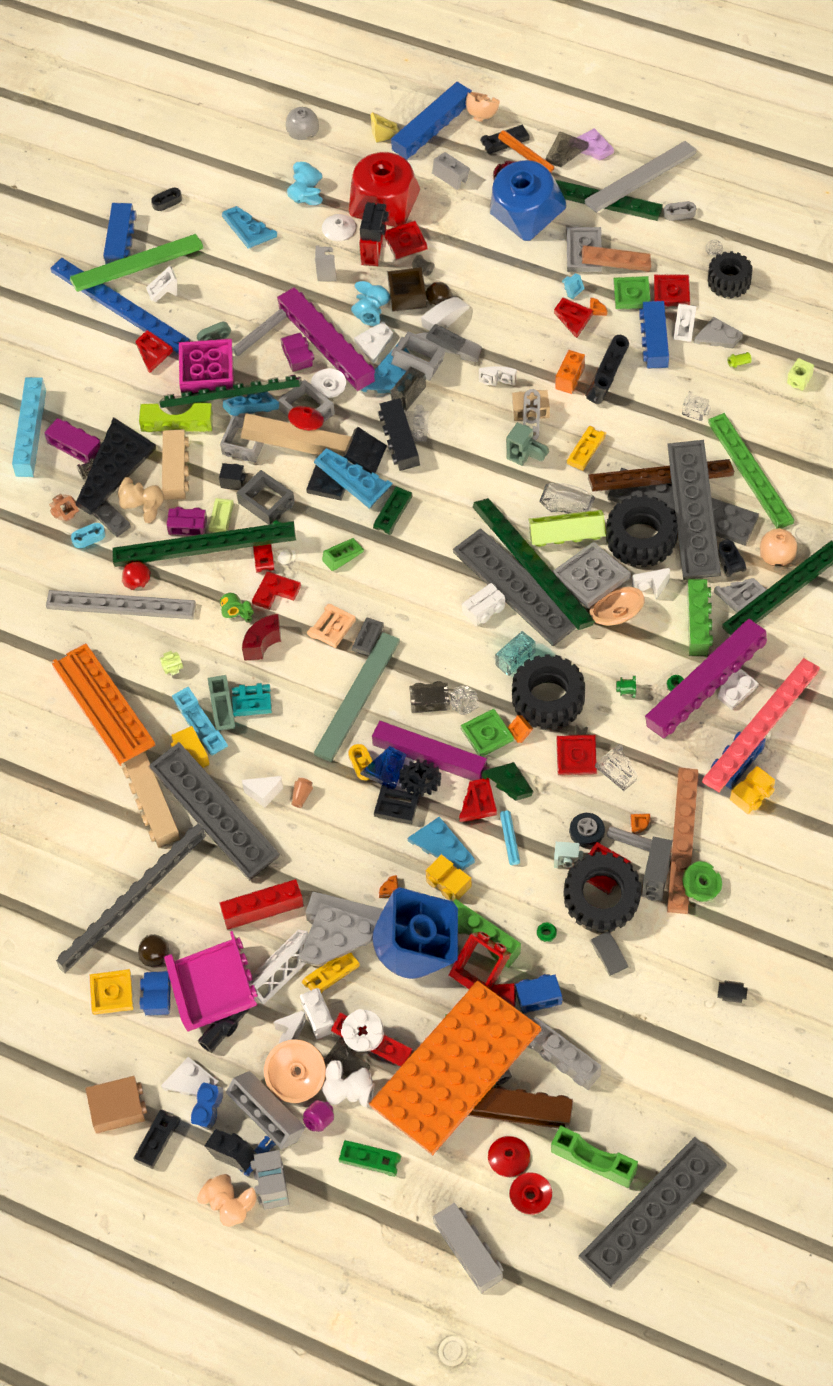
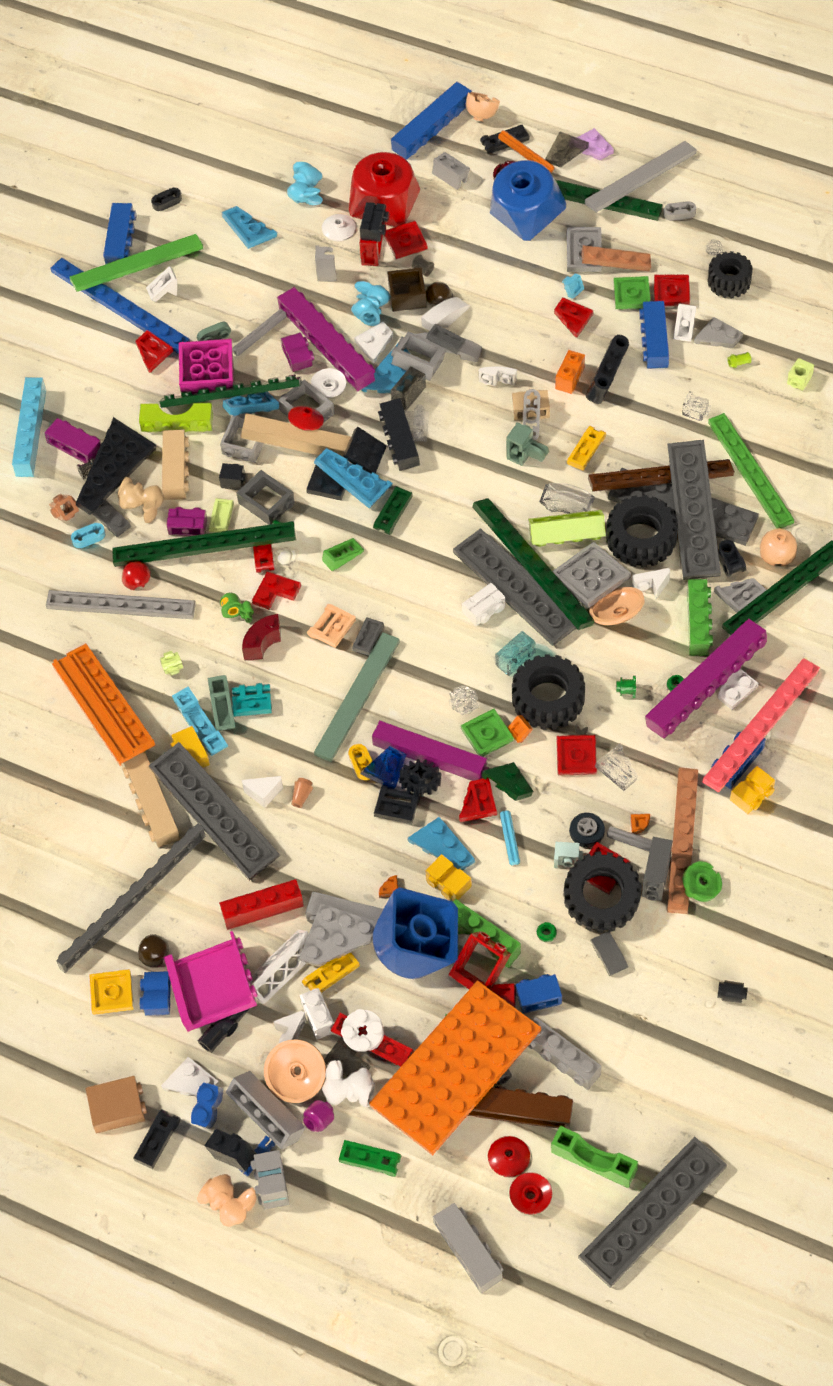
(302, 123): light grey cylinder -> none
(382, 128): light yellow slope -> none
(429, 697): clear smoke brick -> none
(597, 307): orange tile -> none

